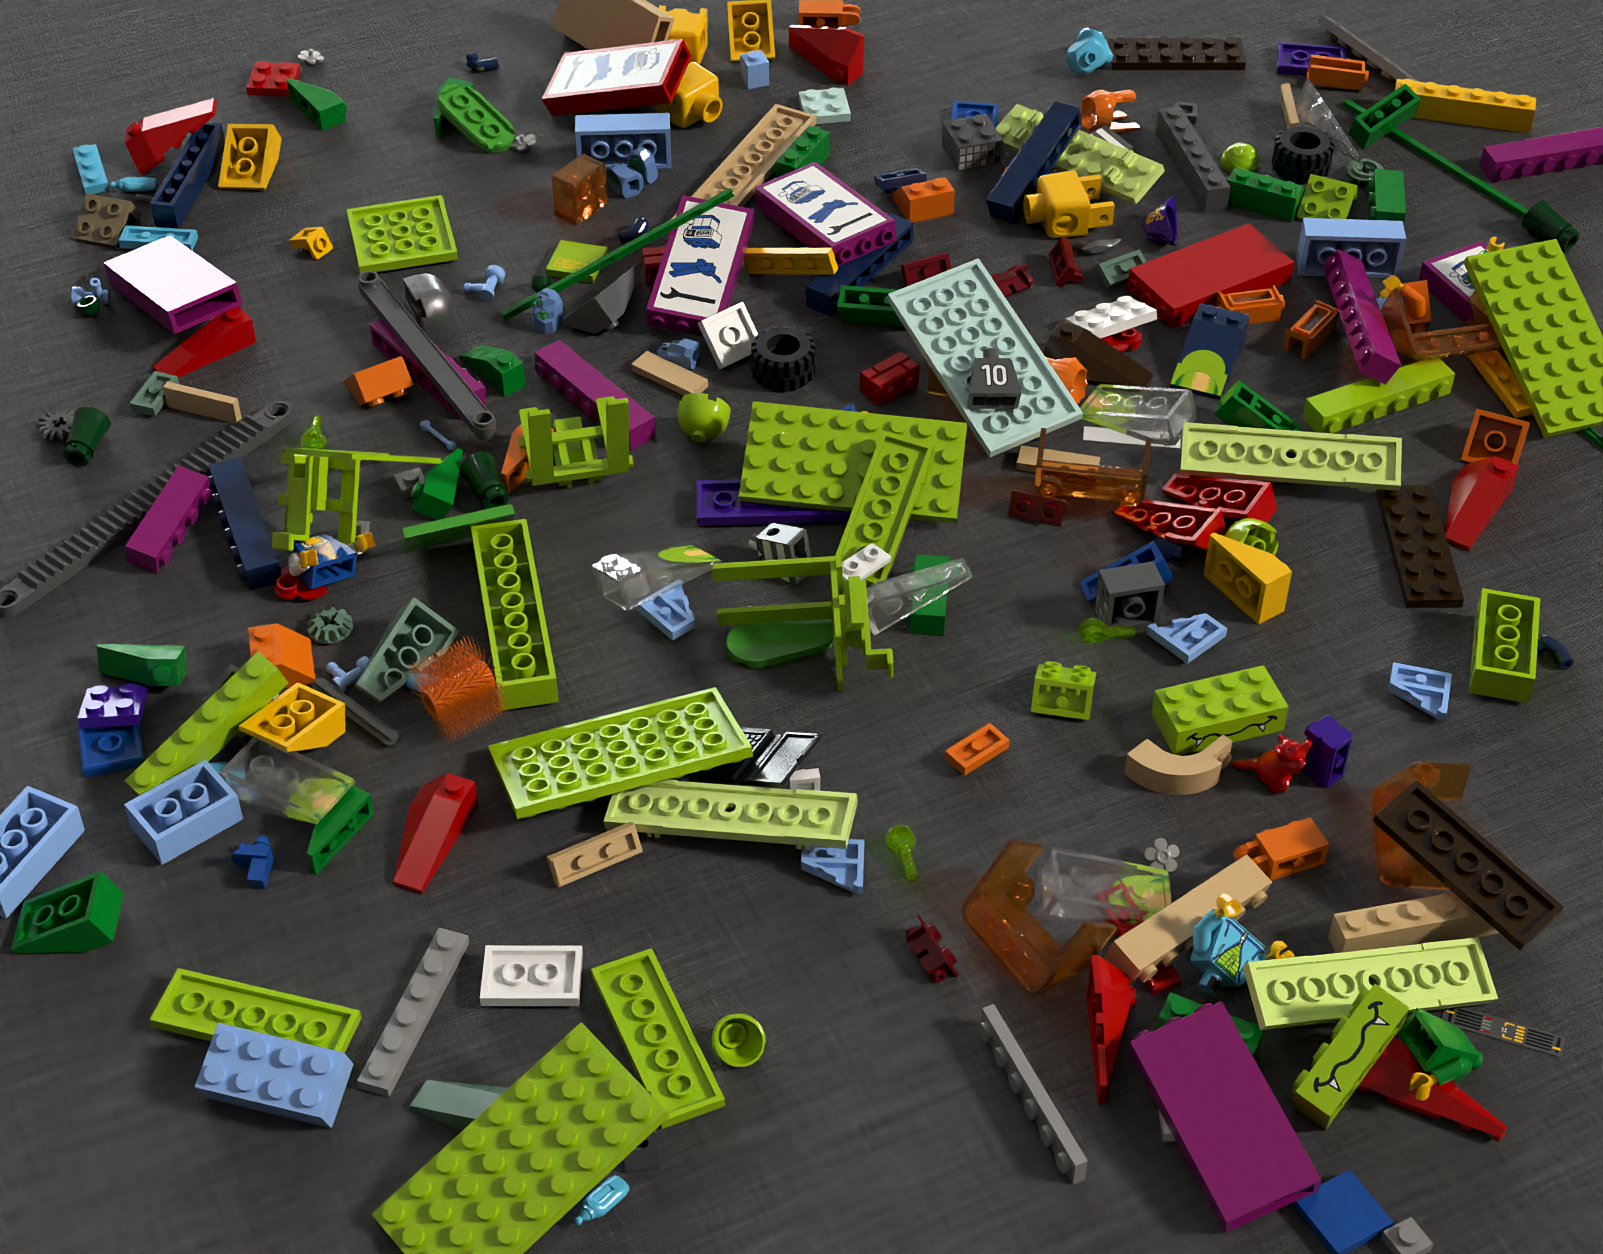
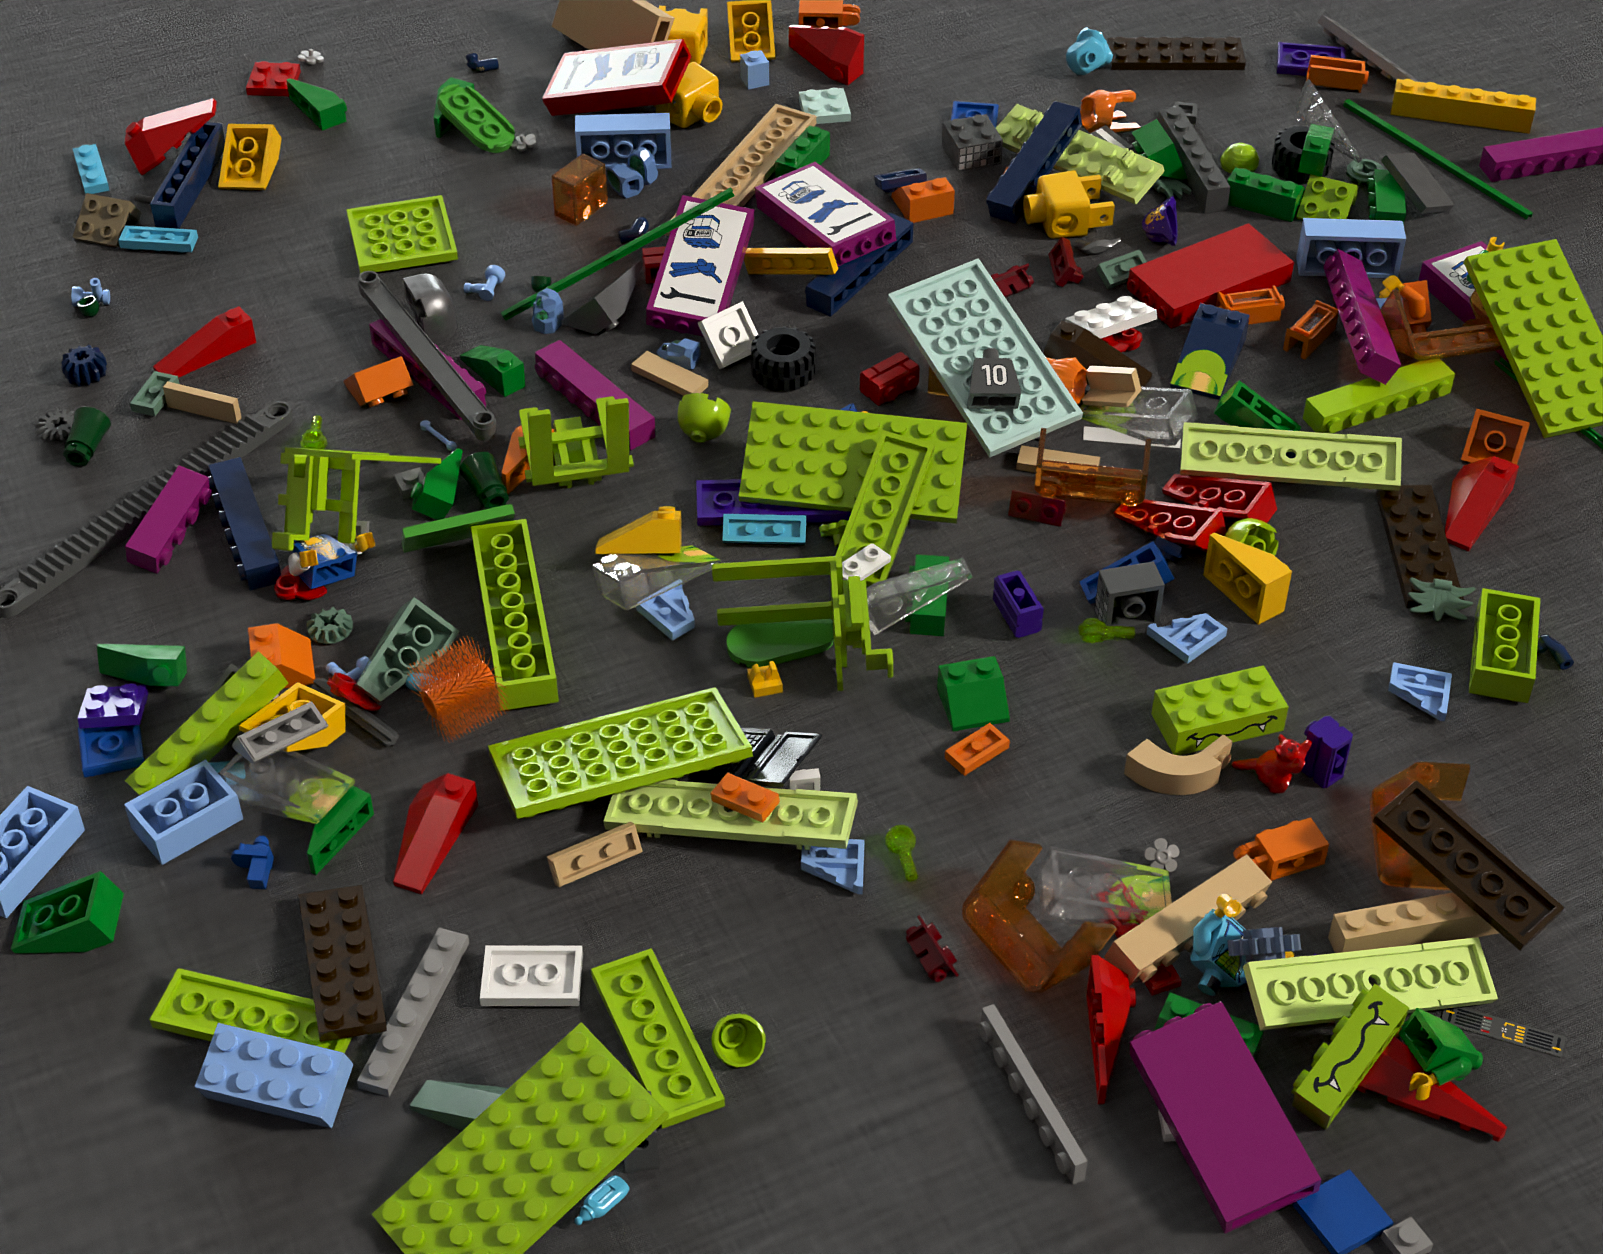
(84, 365): none -> dark blue gear
(136, 184): medium azure piece -> none
(173, 284): brick -> none
(280, 733): none -> light grey slope
(314, 240): yellow bracket -> none
(341, 963): none -> dark brown plate
(345, 687): none -> red plate
(573, 256): lime tile -> none
(649, 534): none -> yellow slope
(745, 797): none -> orange plate
(764, 529): none -> medium azure plate
(764, 680): none -> yellow tile
(779, 543): dark grey torso -> none
(834, 530): none -> lime plant
(866, 306): green brick -> none
(924, 268): dark red hinge -> none
(973, 693): none -> green slope
(1018, 604): none -> dark purple brick
(1063, 690): lime bracket -> none
(1111, 386): none -> tan panel
(1156, 145): none -> green slope
(1171, 186): none -> sand green piece
(1264, 944): none -> sand blue gear
(1288, 106): tan tile -> none
(1315, 150): none -> green slope
(1384, 116): green brick -> none
(1417, 182): none -> dark grey tile
(1440, 598): none -> sand green piece
(1502, 381): yellow plate -> none
(1550, 225): dark green plant -> none

